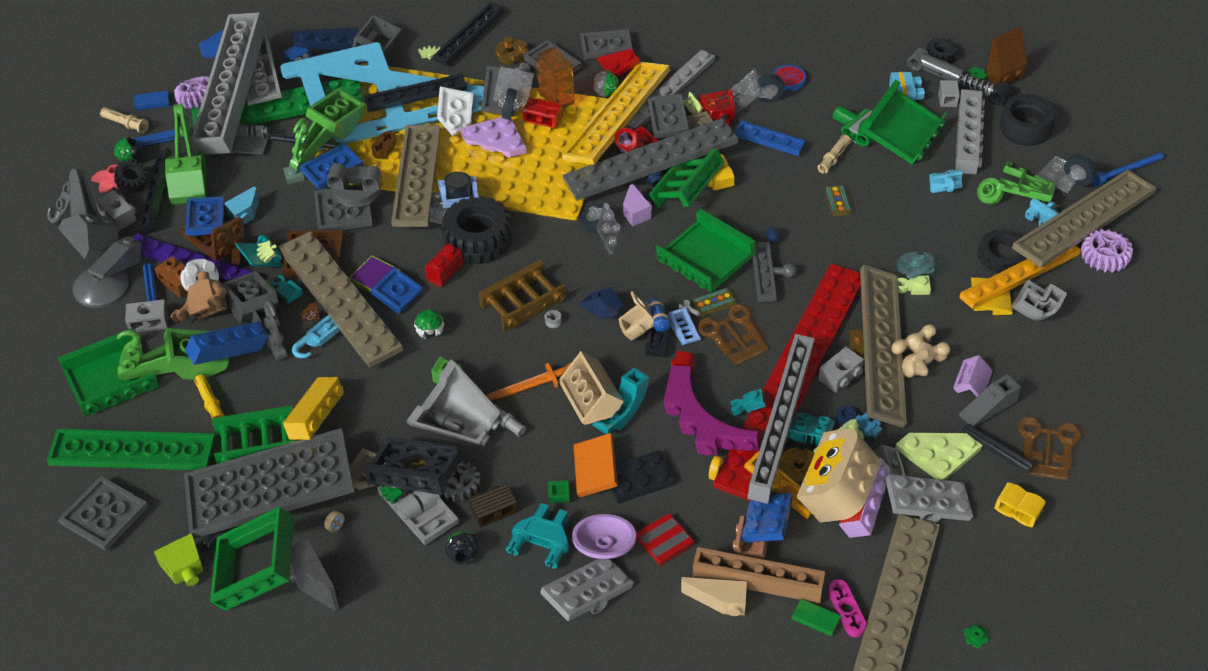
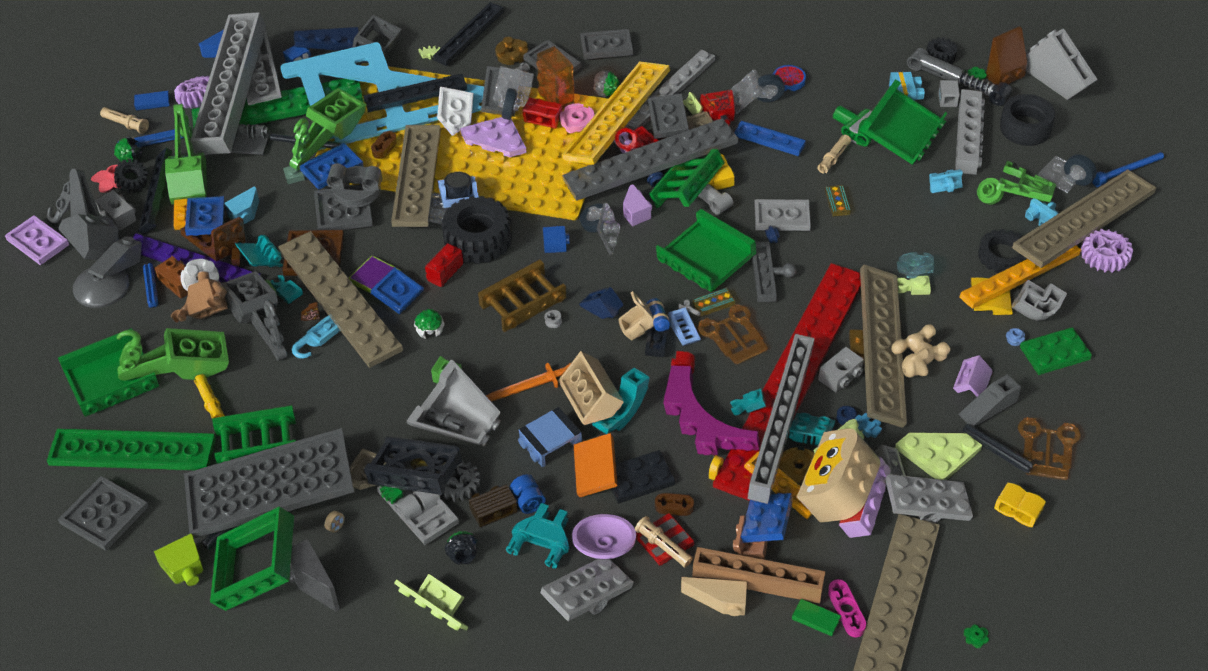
(37, 240): none -> lavender plate
(147, 316): light grey brick -> none
(180, 209): none -> light orange plate
(226, 342): blue brick -> none
(266, 251): yellowish green piece -> none
(313, 408): yellow brick -> none
(438, 597): none -> yellowish green bracket
(509, 422): light grey pin -> none
(527, 493): none -> blue wheel
(548, 434): none -> medium blue panel
(555, 239): none -> blue brick
(558, 491): green plate -> none
(574, 124): none -> bright pink plate
(619, 62): red wing -> none
(654, 538): none -> tan pin
(674, 504): none -> reddish brown beam
(717, 201): none -> light grey piece
(782, 214): none -> light grey plate
(1015, 336): none -> medium blue plate
(1055, 351): none -> green plate
(1059, 64): none -> light grey slope

